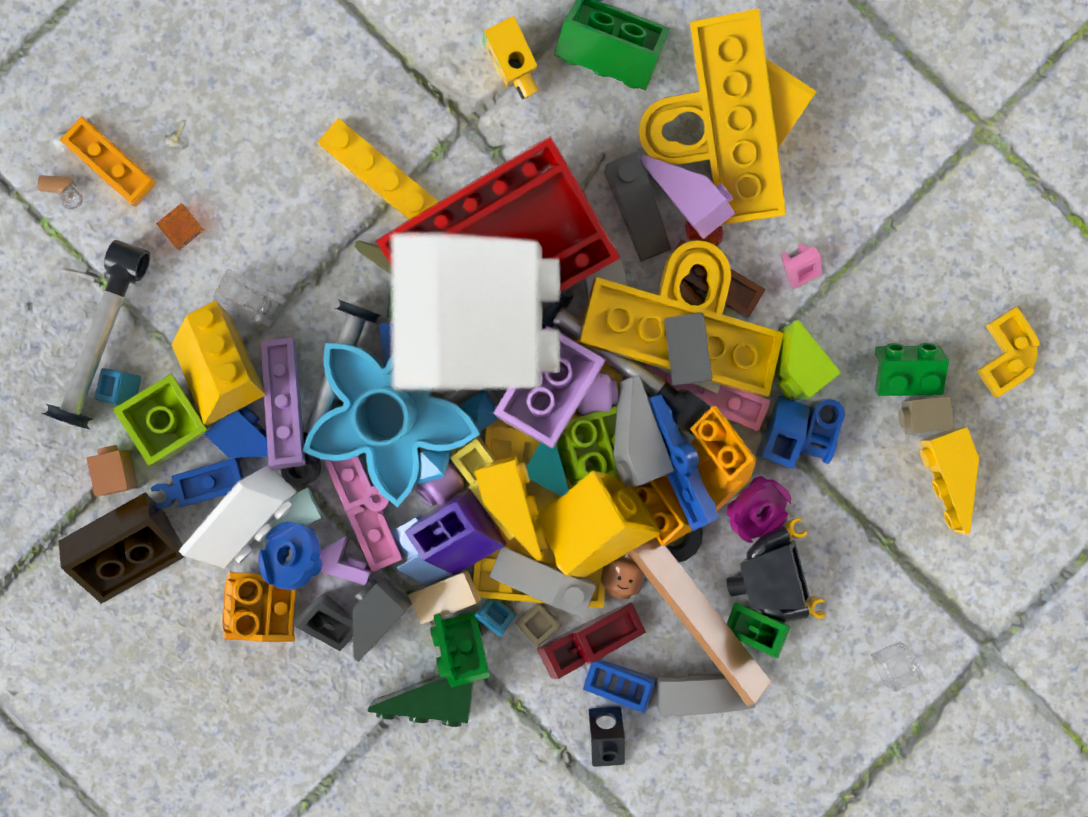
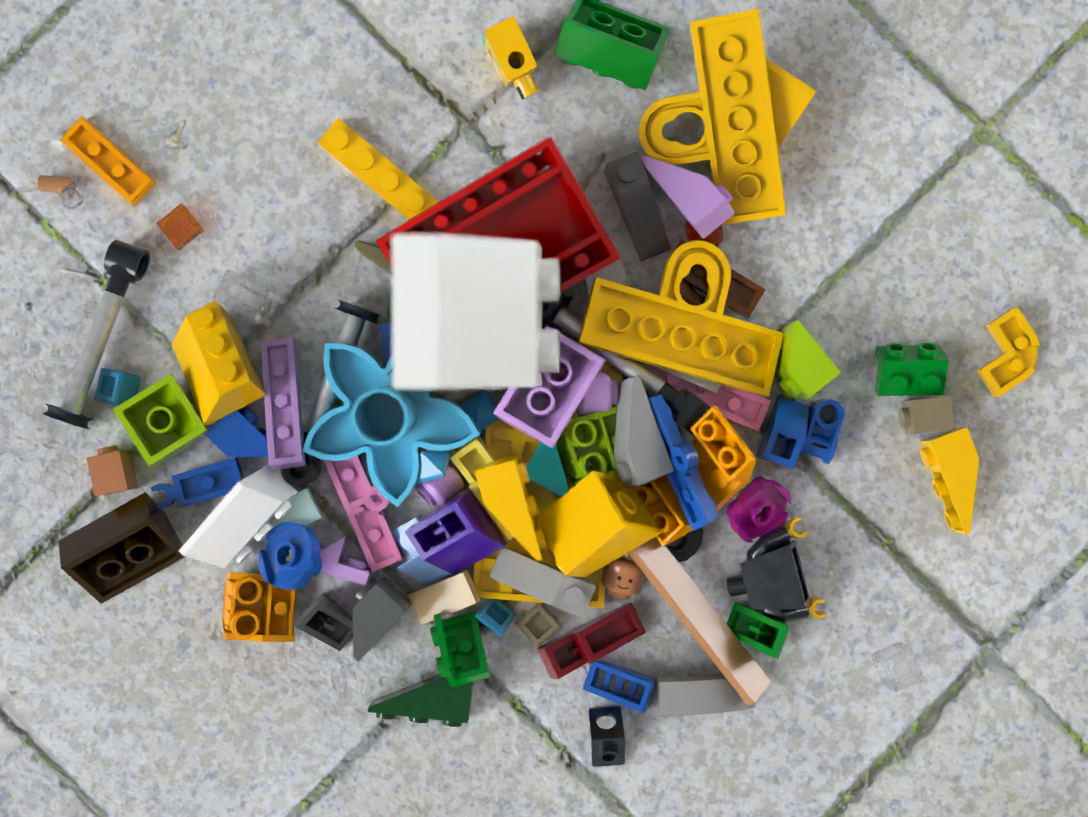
(688, 349): dark grey slope -> none
(803, 266): bright pink tile -> none

